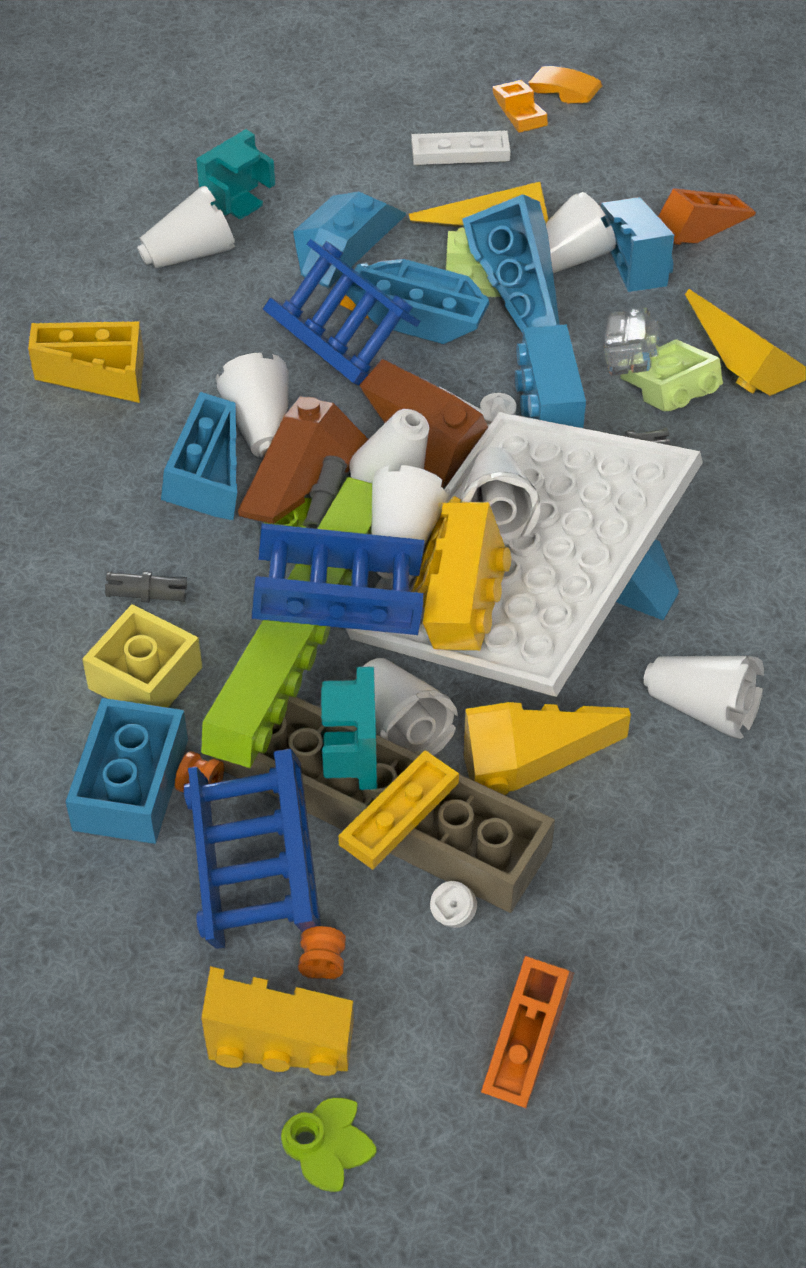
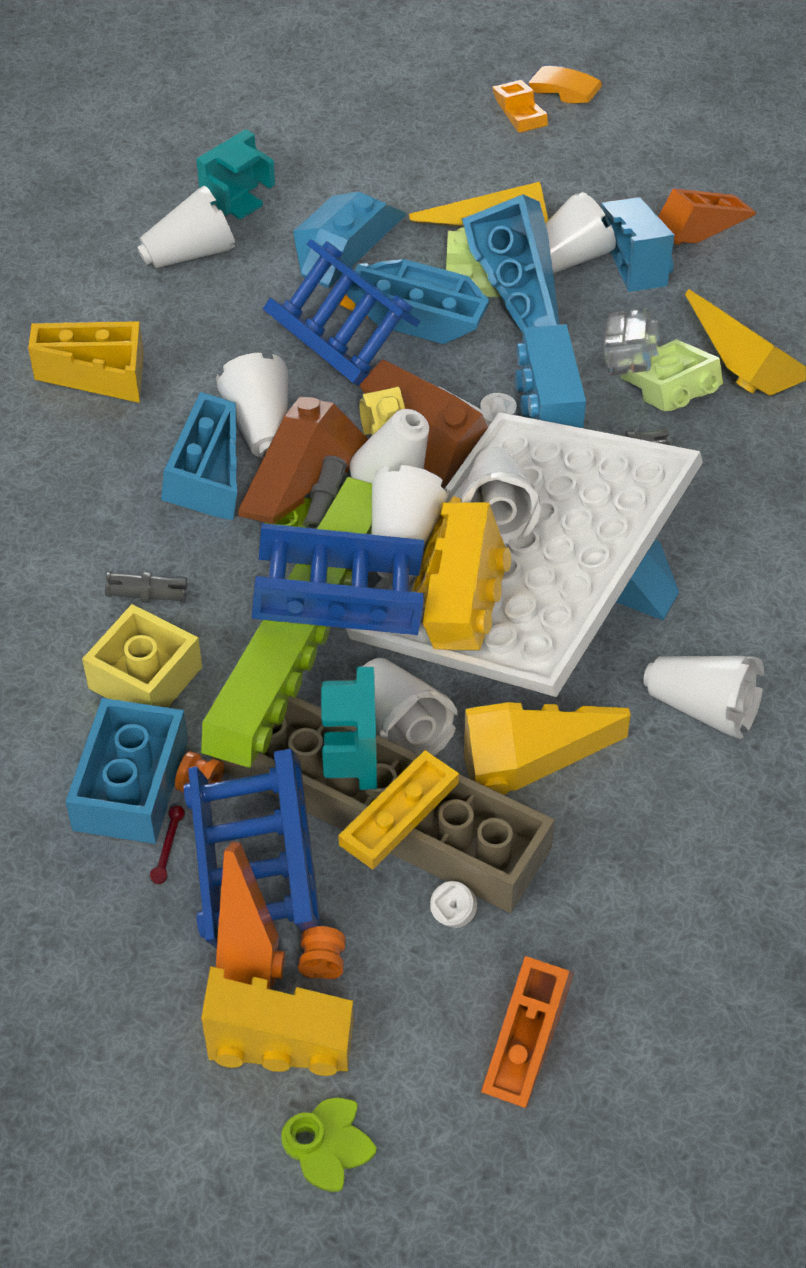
(159, 874): none -> dark red hinge
(245, 930): none -> orange slope
(378, 408): none -> light yellow piece
(460, 147): white plate -> none

